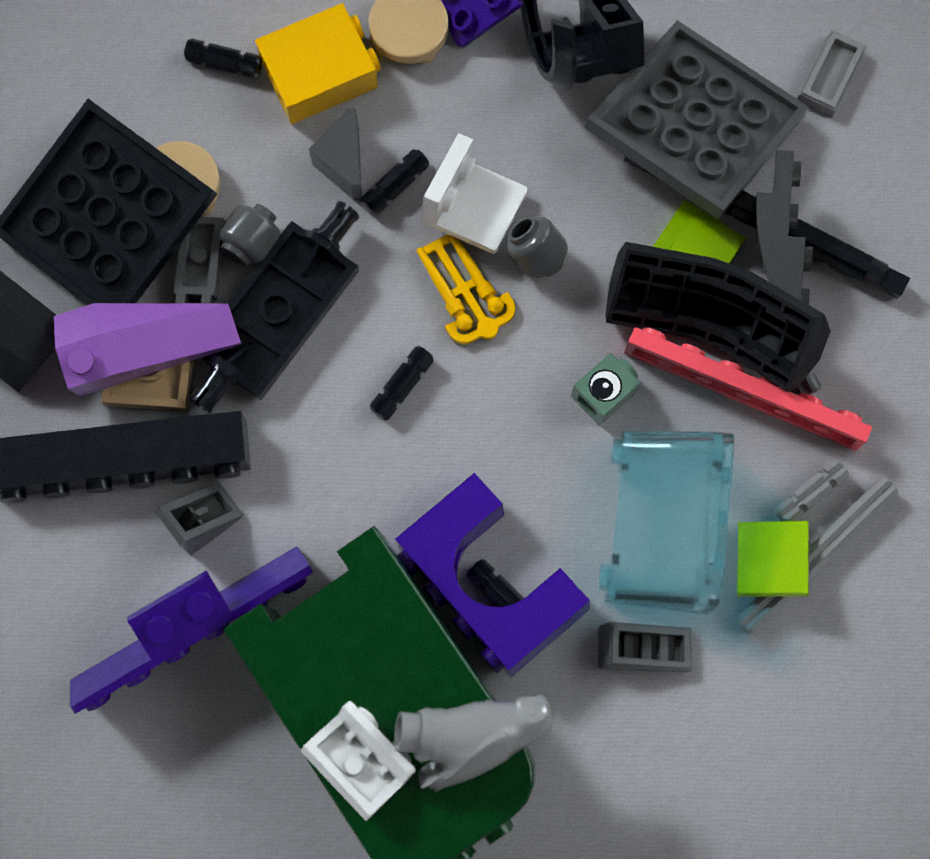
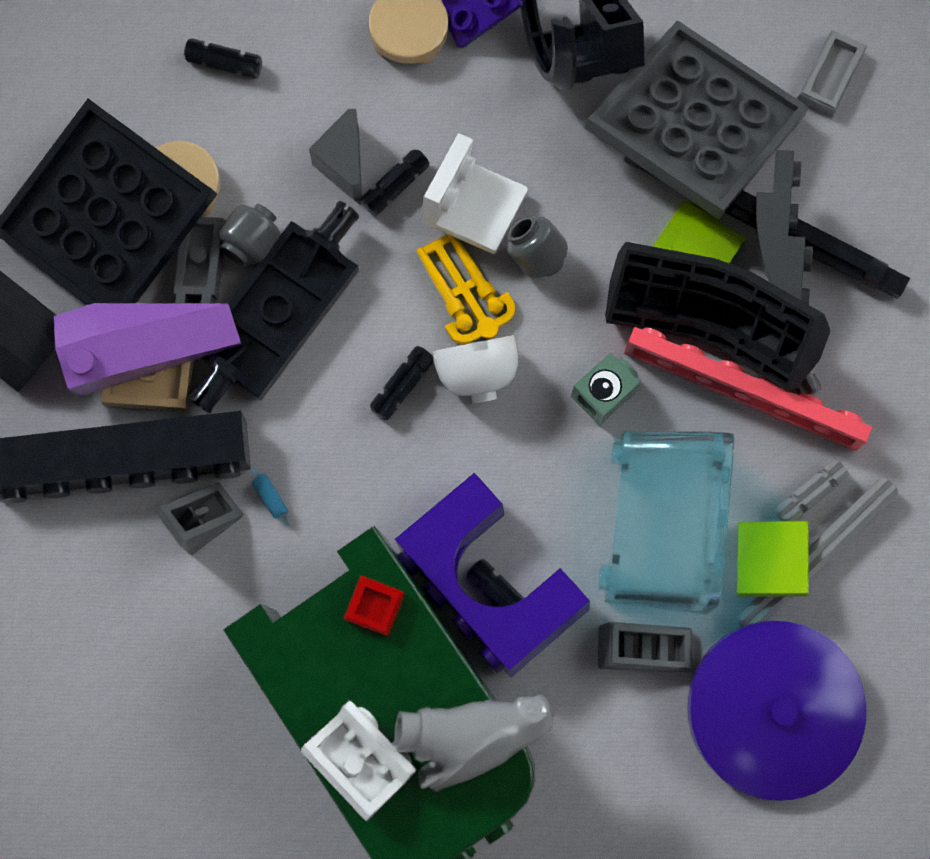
(180, 620): dark purple bracket -> none
(269, 496): none -> medium azure piece
(318, 62): yellow brick -> none
(374, 605): none -> red tile
(478, 367): none -> white cylinder
(777, 710): none -> dark purple dish

